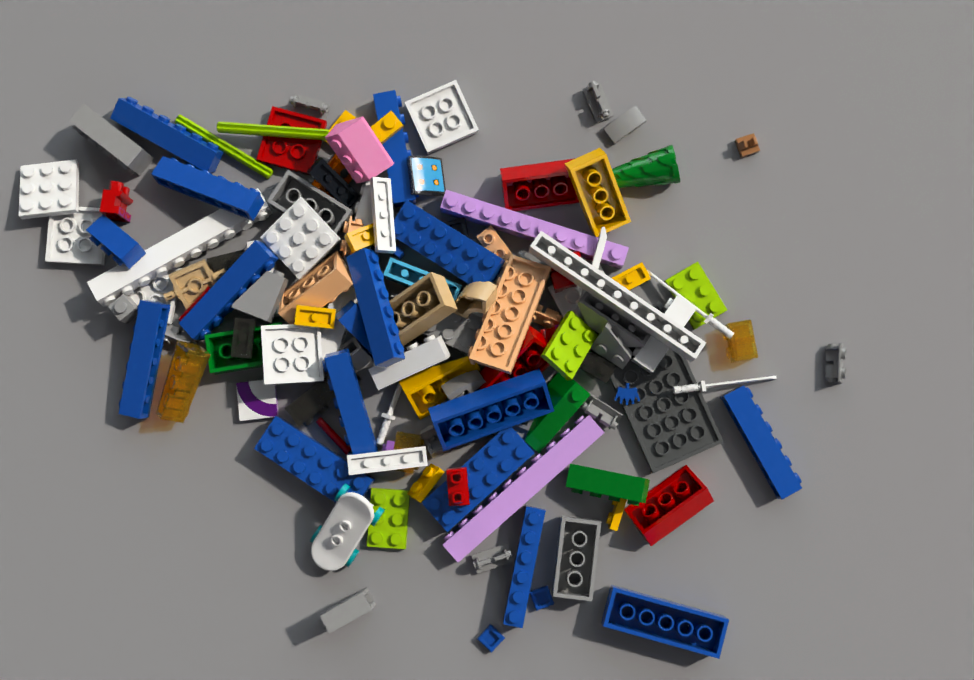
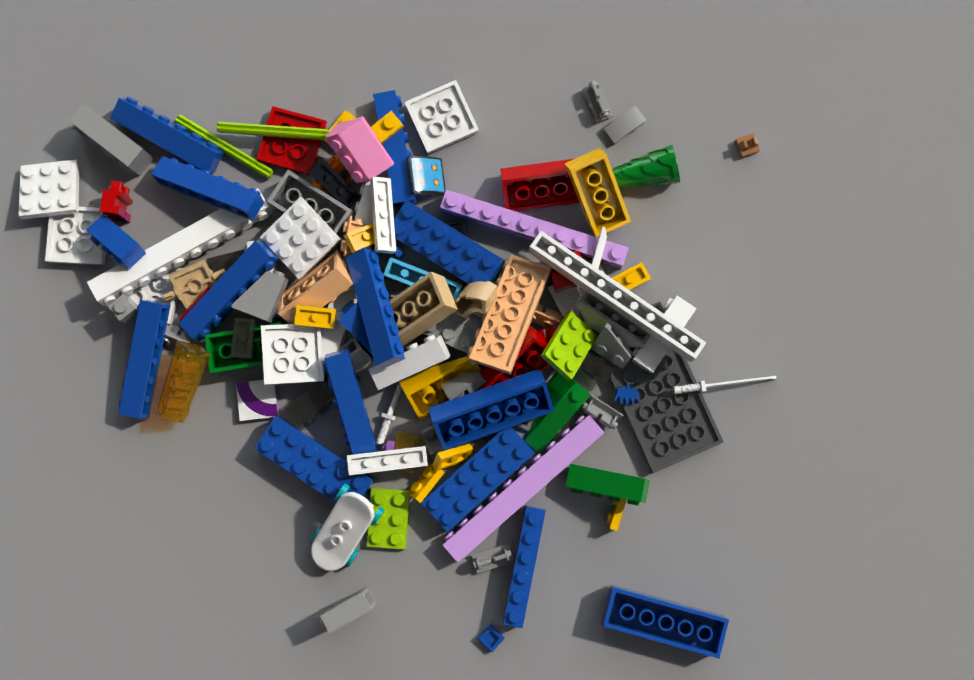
(309, 106): light grey hinge -> none
(333, 435): red piece -> none
(452, 456): none -> yellow plate
(458, 486): red hips -> none
(493, 243): light nougat hinge -> none
(541, 597): blue tile -> none
(576, 558): light grey brick -> none
(669, 505): red slope -> none
(697, 289): lime plate -> none
(709, 318): white sword -> none
(742, 343): clear yellow brick -> none
(761, 442): blue brick -> none
(836, 370): light grey hinge -> none

